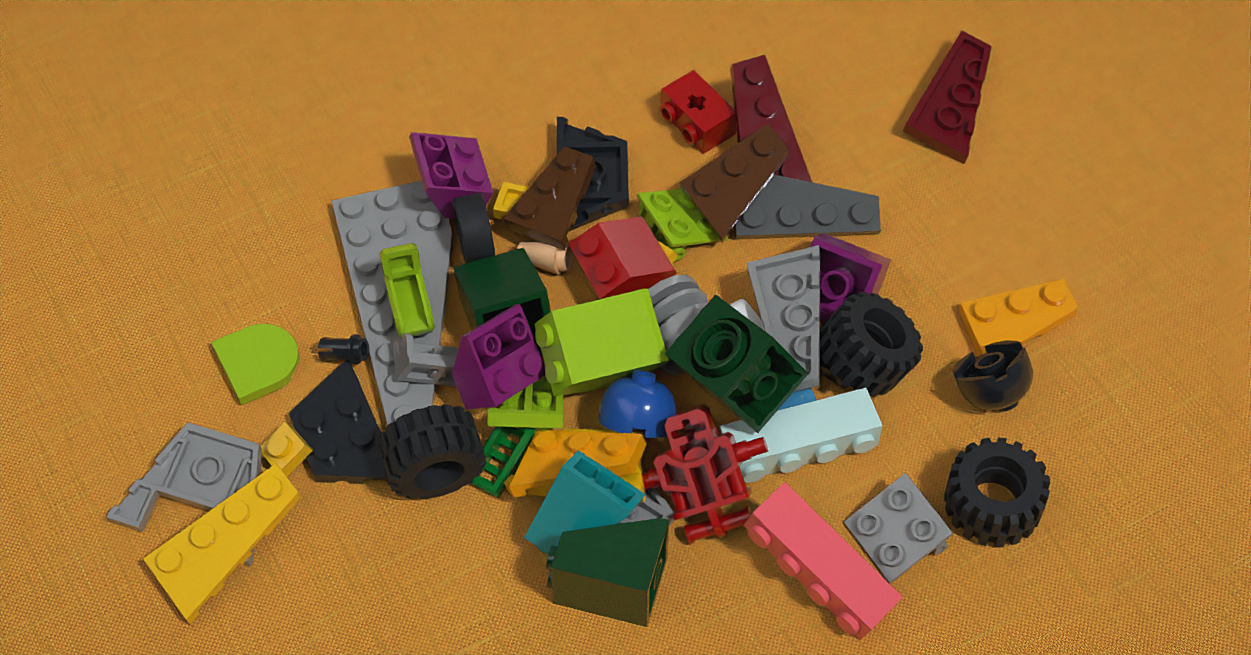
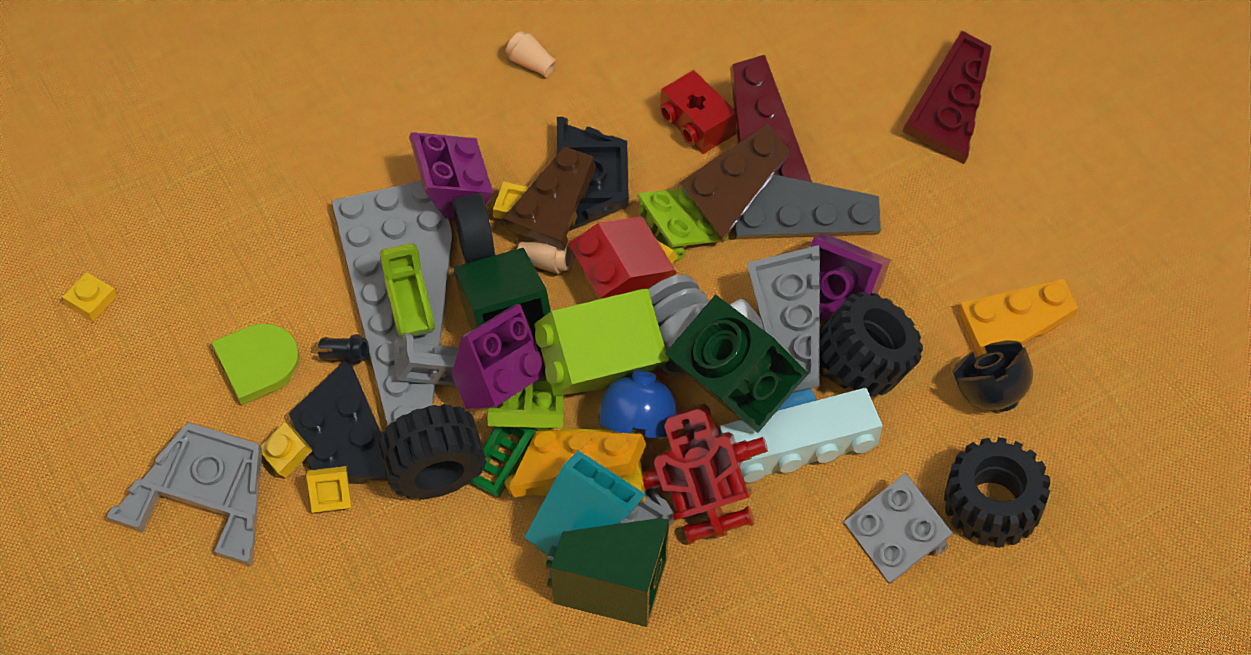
(89, 296): none -> yellow plate
(208, 550): yellow wing -> none
(329, 489): none -> yellow plate
(529, 53): none -> light nougat cone
(821, 561): coral brick -> none

